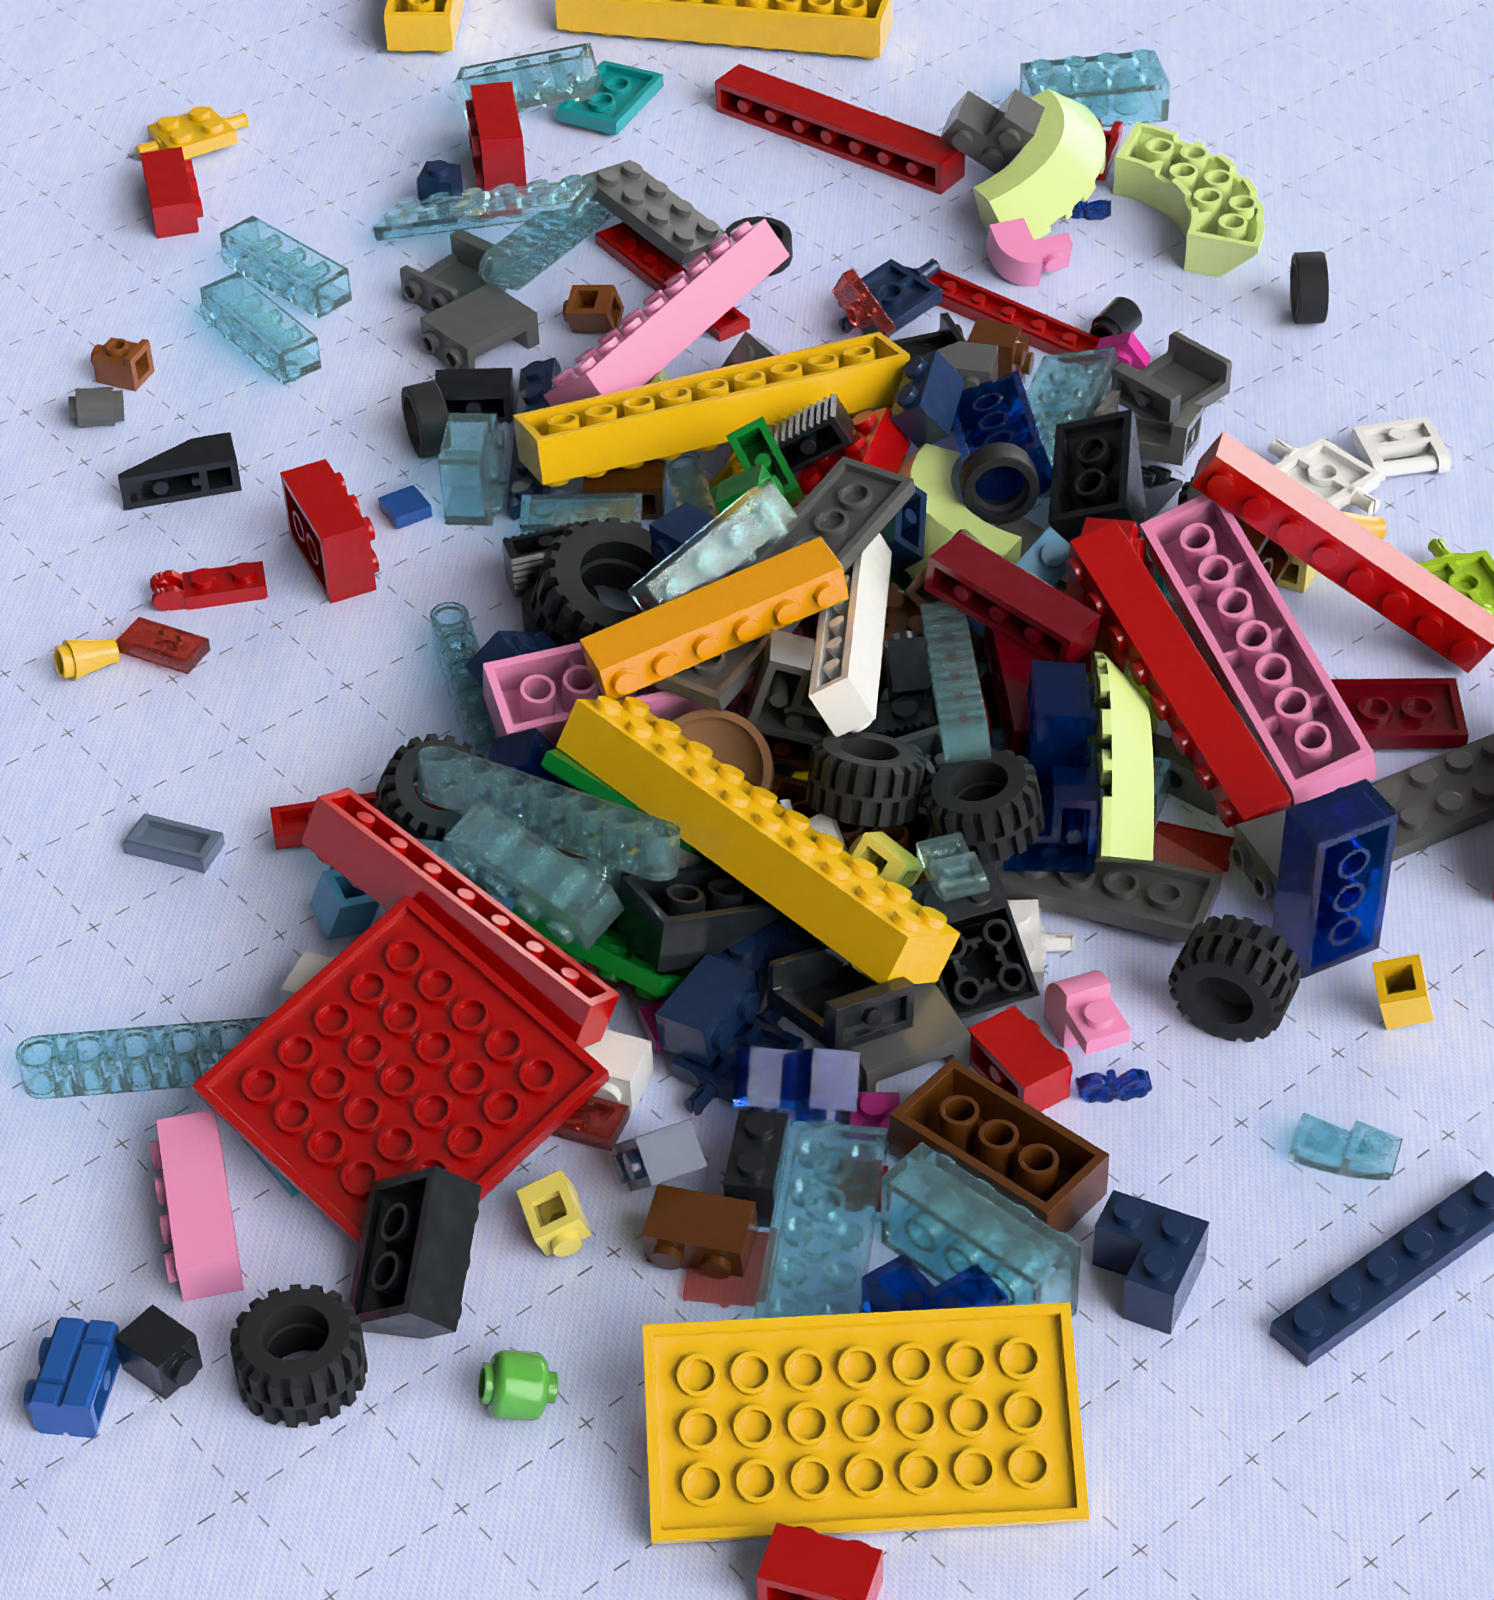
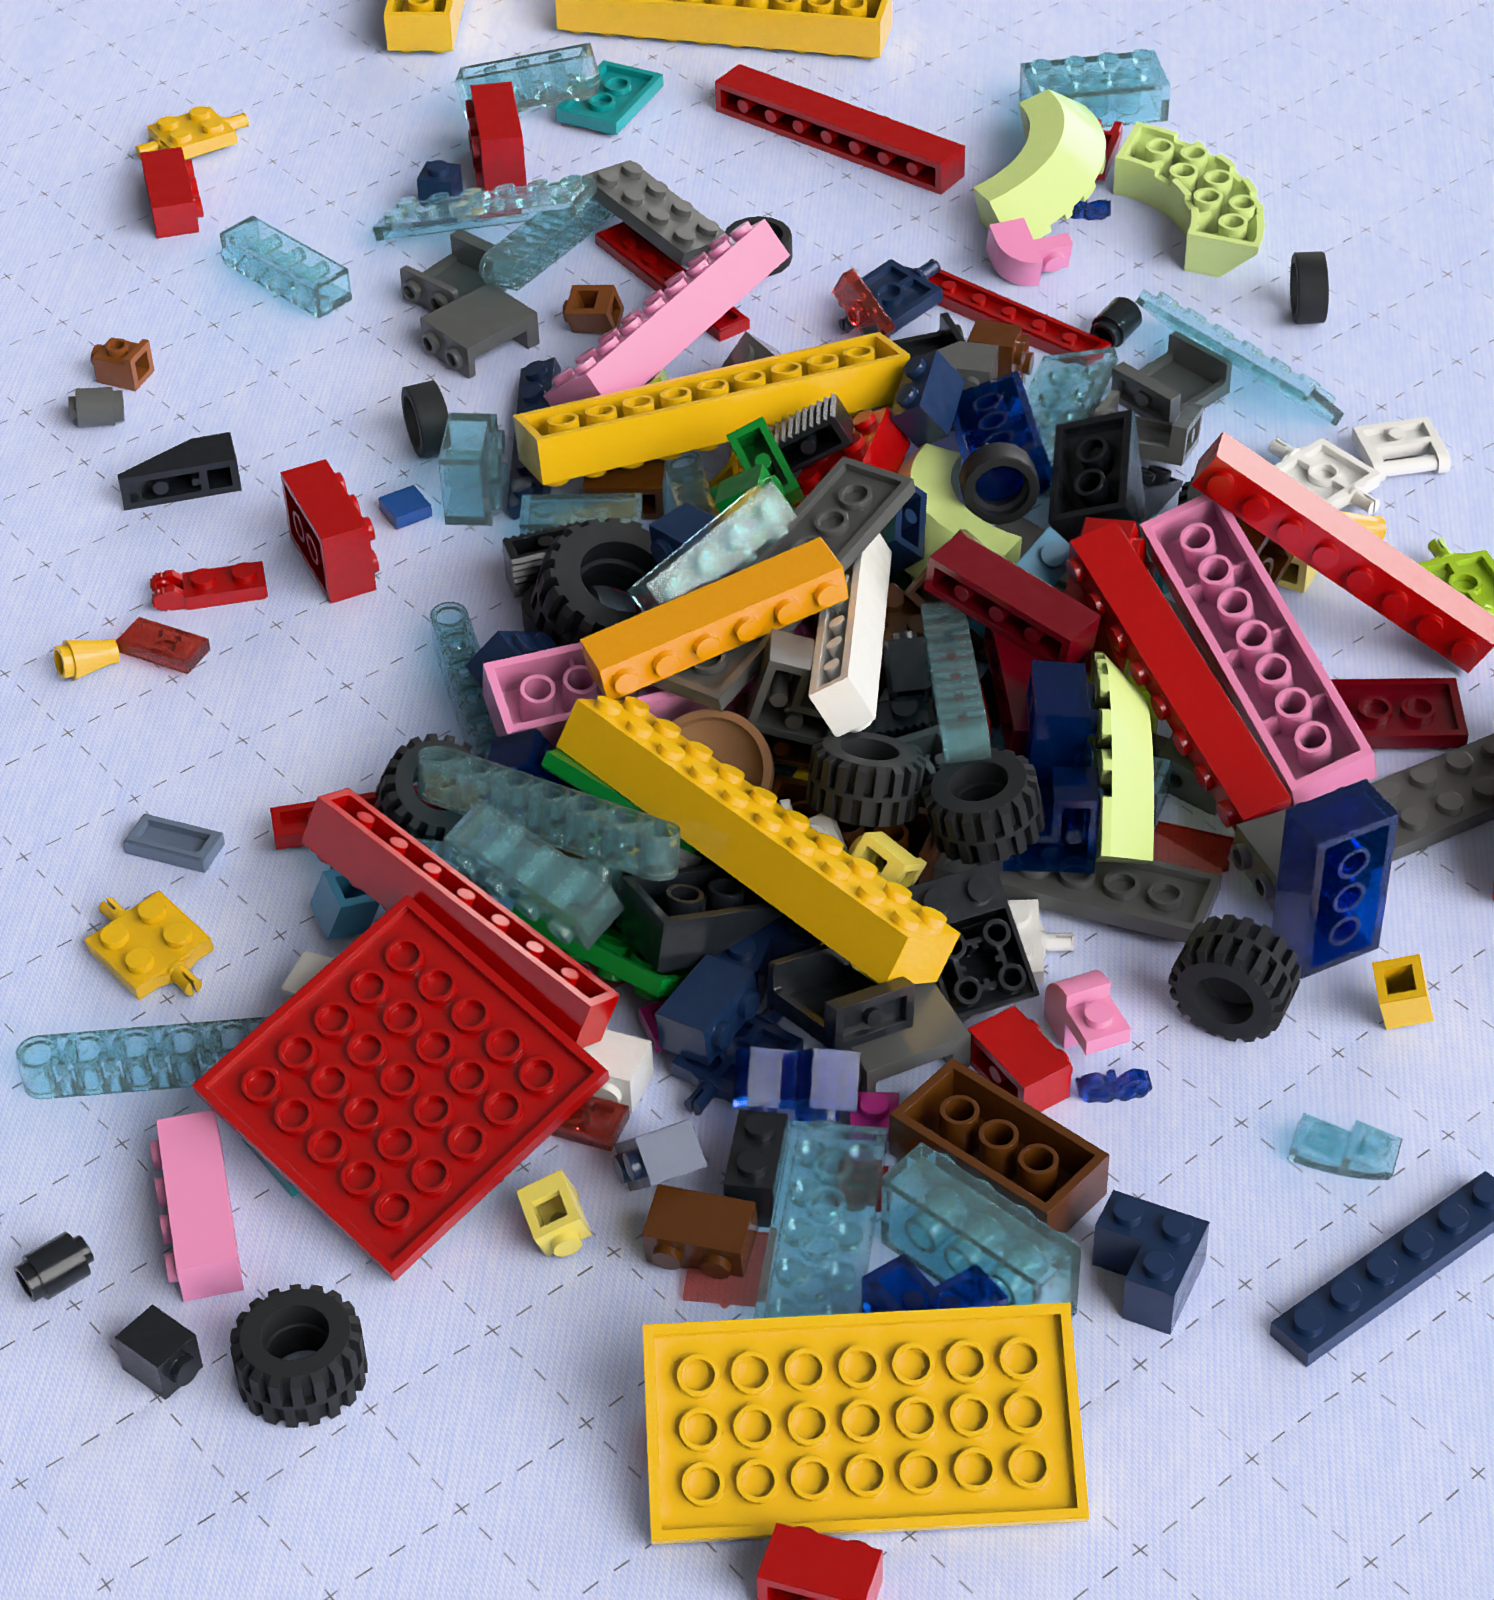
(54, 1266): none -> black brick
(73, 1377): blue brick -> none
(149, 945): none -> yellow plate
(260, 328): clear light blue brick -> none
(415, 1253): black slope -> none
(478, 391): black brick -> none
(517, 1385): bright green head -> none
(951, 867): clear light blue slope -> none
(990, 133): dark grey brick -> none
(1127, 349): dark pink plate -> none
(1243, 355): none -> clear light blue plate

